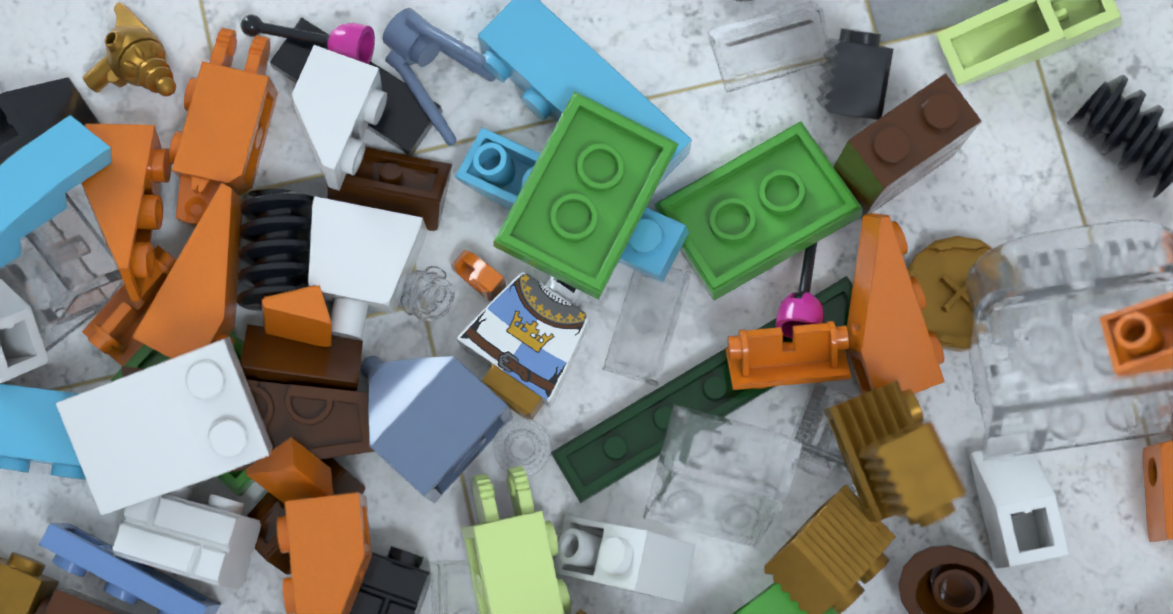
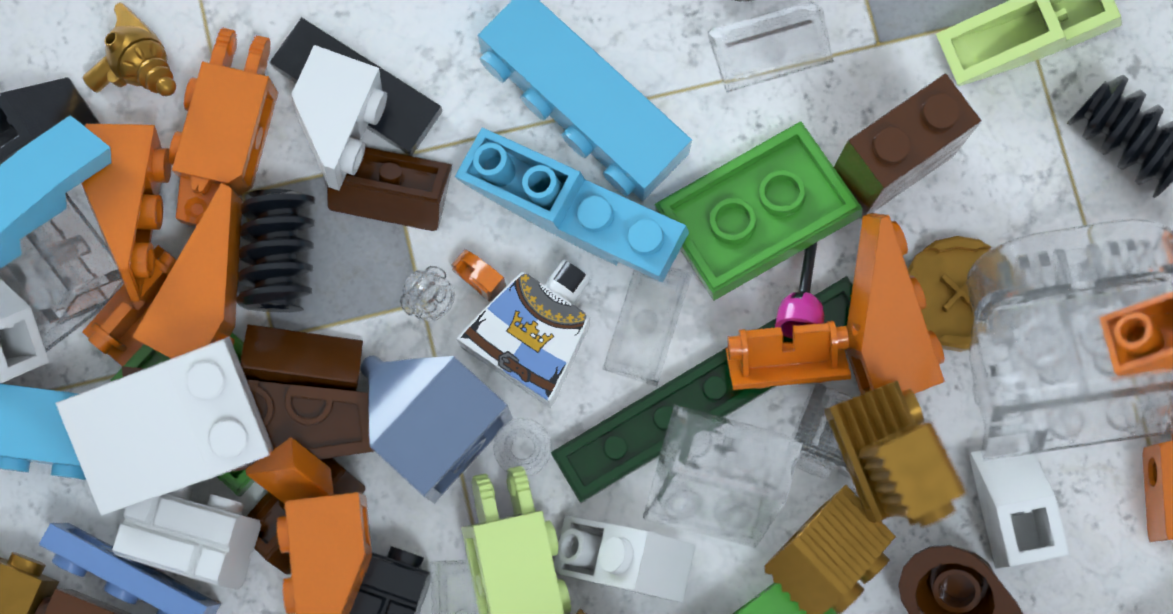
(298, 316): orange slope -> none
(348, 39): hinge -> none
(361, 260): white torso -> none
(419, 43): sand blue plant -> none
(513, 393): pearl gold tile -> none
(585, 195): bright green tile -> none
(855, 75): black brick -> none

